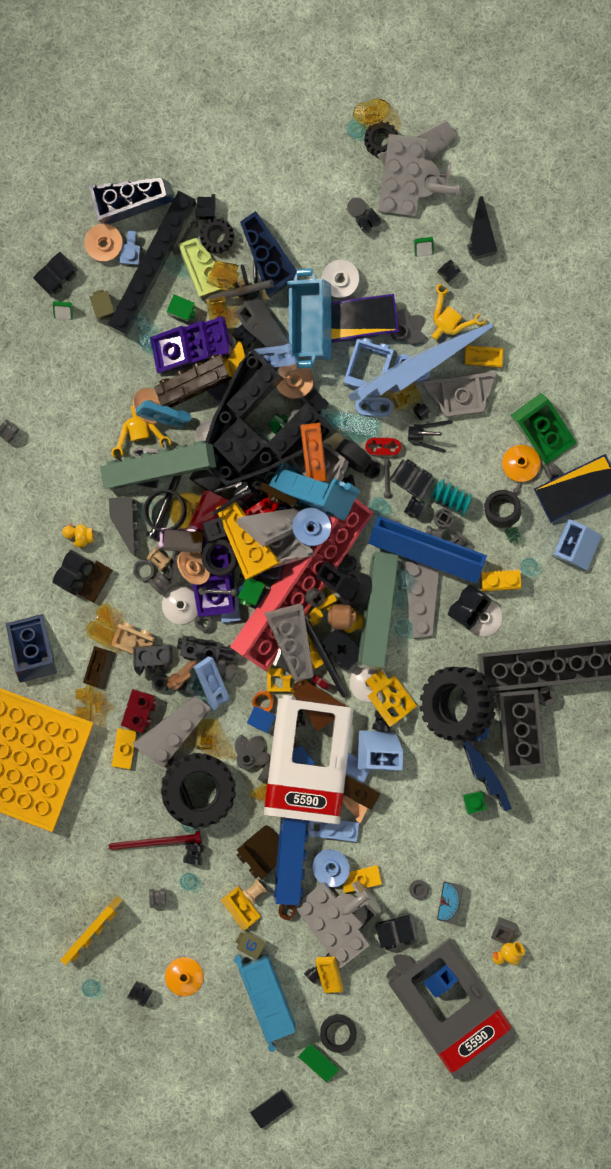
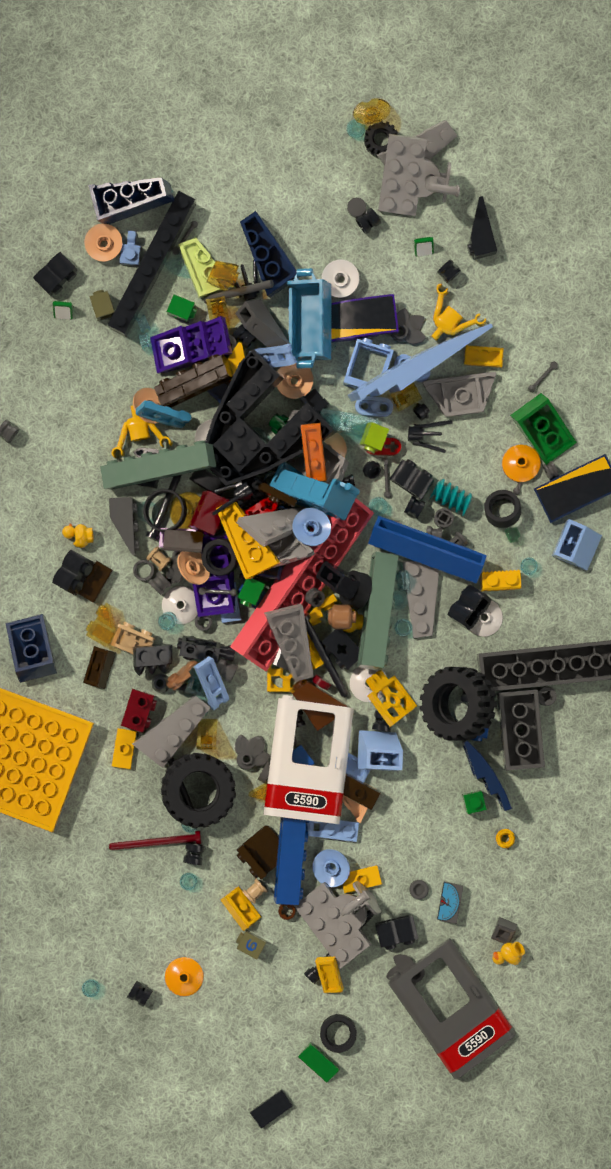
(87, 712): clear yellow hips -> none
(96, 927): yellow wing -> none
(157, 898): dark grey wheel -> none
(164, 625): none -> clear light blue bush
(206, 208): black panel -> none
(209, 227): black tyre -> none
(213, 529): black plate -> none
(261, 719): blue panel -> none
(265, 693): orange piece -> none
(267, 998): dark azure container -> none
(351, 560): black plate -> none
(355, 455): black tyre -> none
(374, 437): none -> lime brick
(440, 981): blue brick -> none
(510, 842): none -> yellow plate
(553, 365): none -> dark grey hinge

